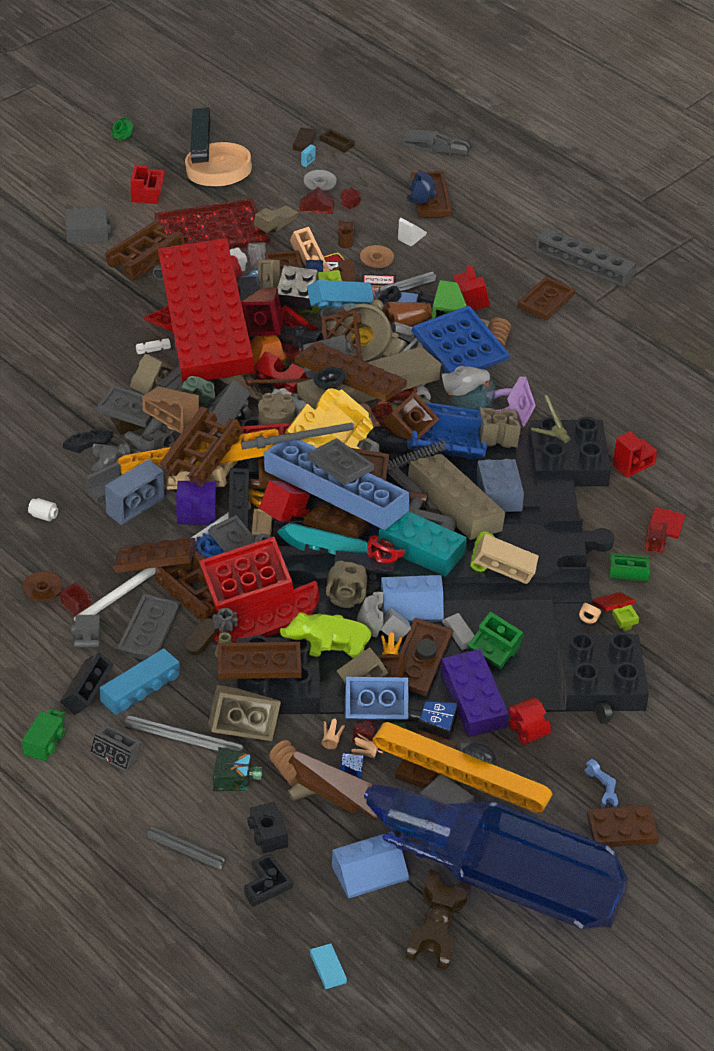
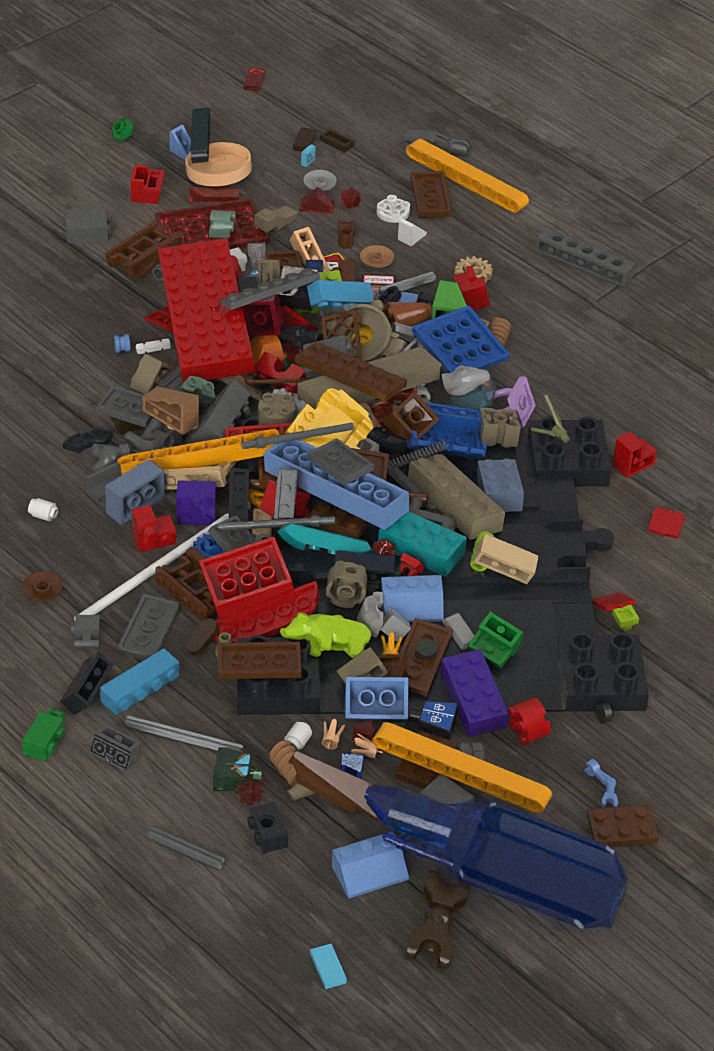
(75, 594): clear red window -> none
(122, 343): none -> medium blue wheel
(151, 531): none -> red brick
(154, 554): reddish brown plate -> none
(180, 142): none -> medium blue slope
(191, 439): reddish brown fence -> none
(213, 194): none -> clear red tile
(221, 223): none -> sand green cylinder
(225, 620): dark grey gear -> none
(243, 714): dark tan slope -> none
(254, 79): none -> clear red tile
(254, 796): none -> clear red gear
(266, 290): none -> dark grey plate
(271, 883): black brick -> none
(285, 493): none -> tile
(299, 735): none -> white brick
(315, 521): none -> dark grey bar
(329, 378): black hat -> none
(393, 209): none -> white tile
(395, 554): red helmet -> none
(412, 564): none -> red tile
(421, 188): dark blue cylinder -> none
(467, 175): none -> light orange beam
(480, 267): none -> tan gear
(481, 752): black hat -> none
(546, 298): reddish brown plate -> none
(591, 610): light nougat tile -> none
(629, 567): green brick -> none
(655, 537): clear red brick -> none

